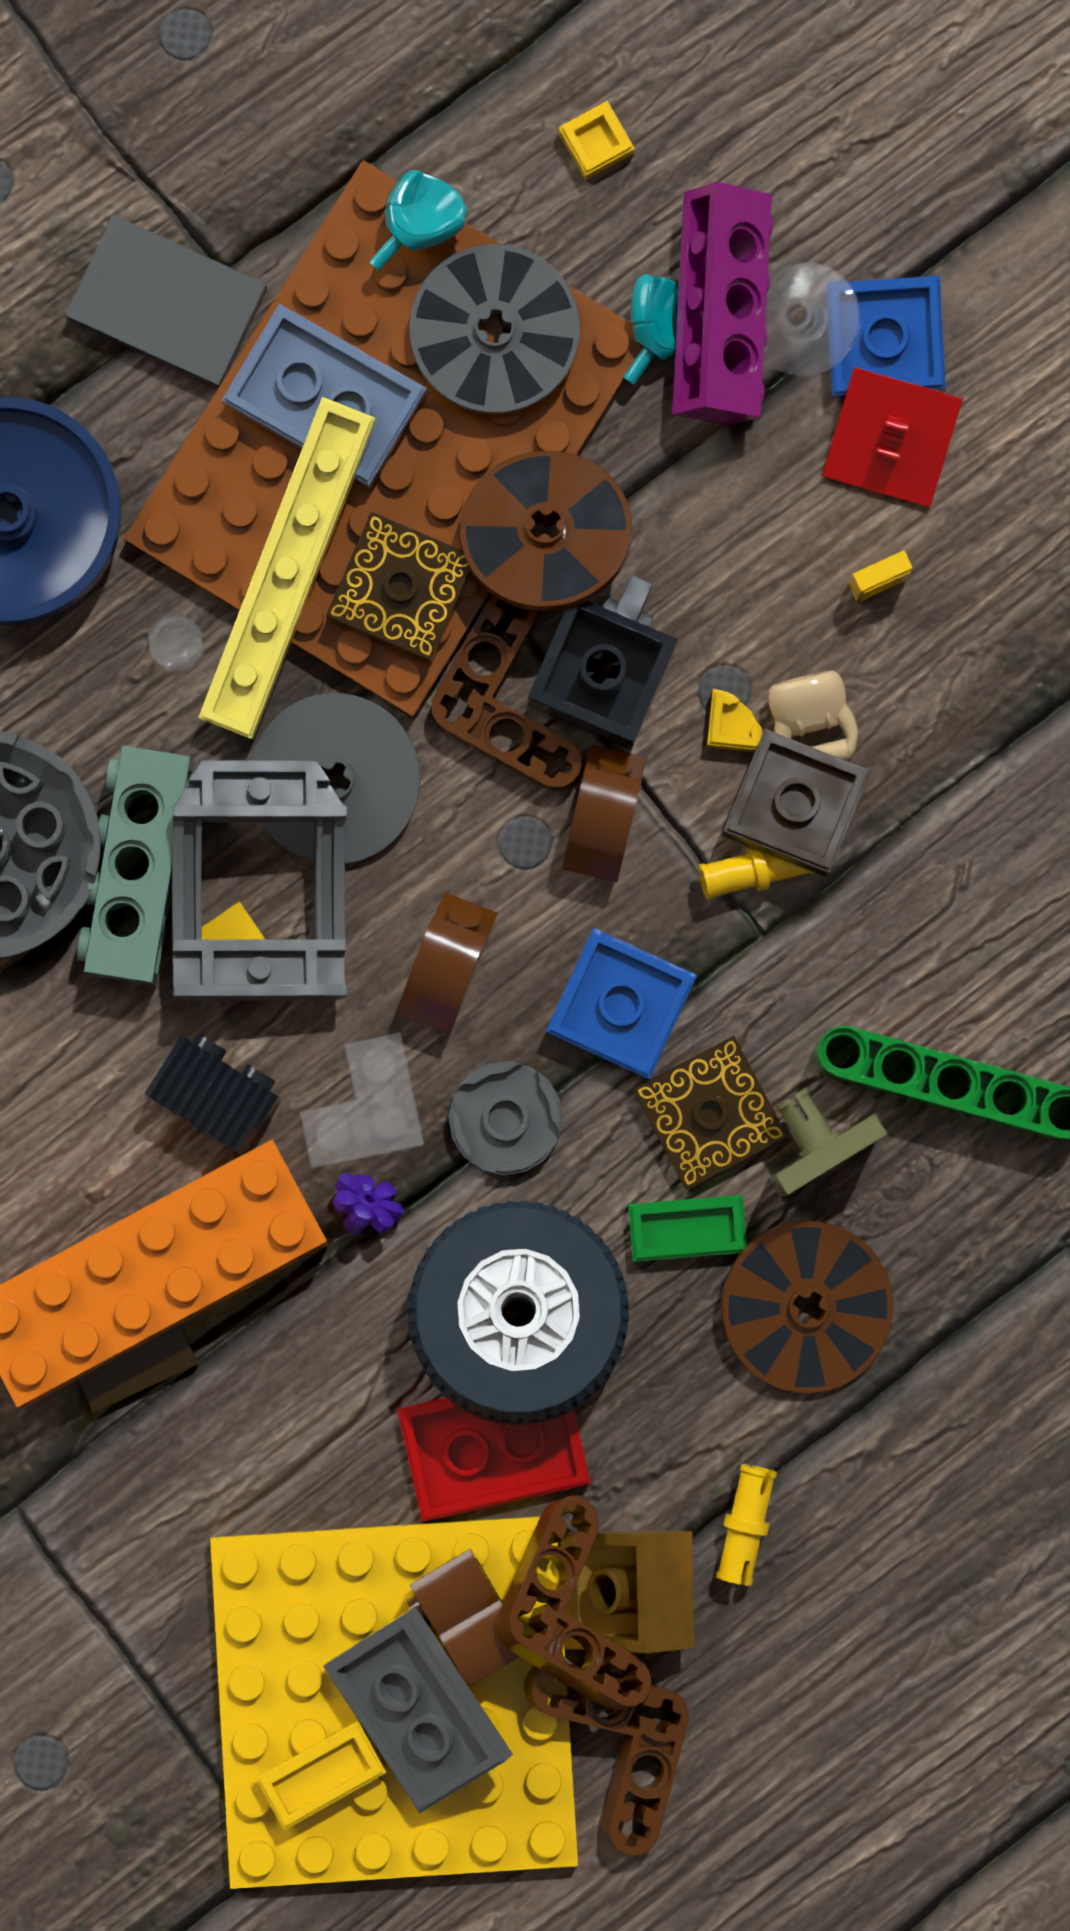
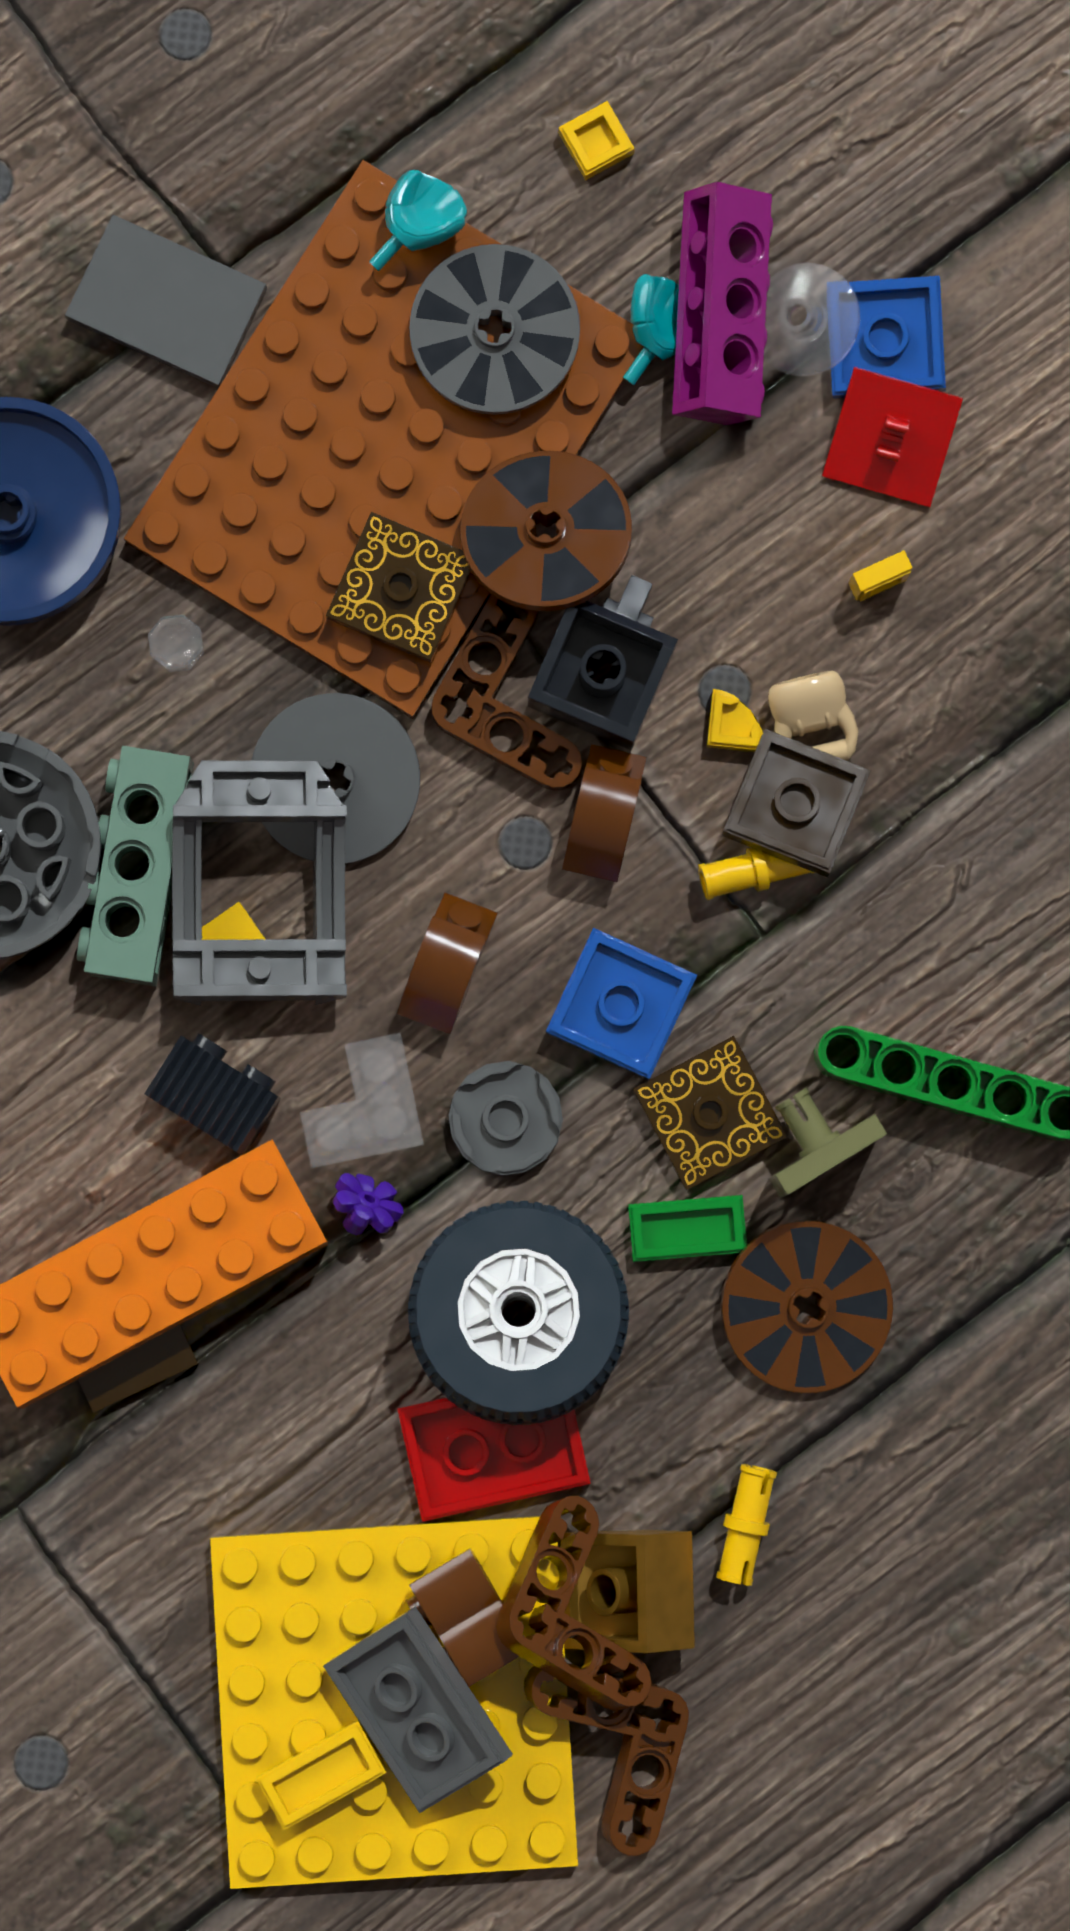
(287, 568): light yellow tile -> none
(299, 365): sand blue tile -> none

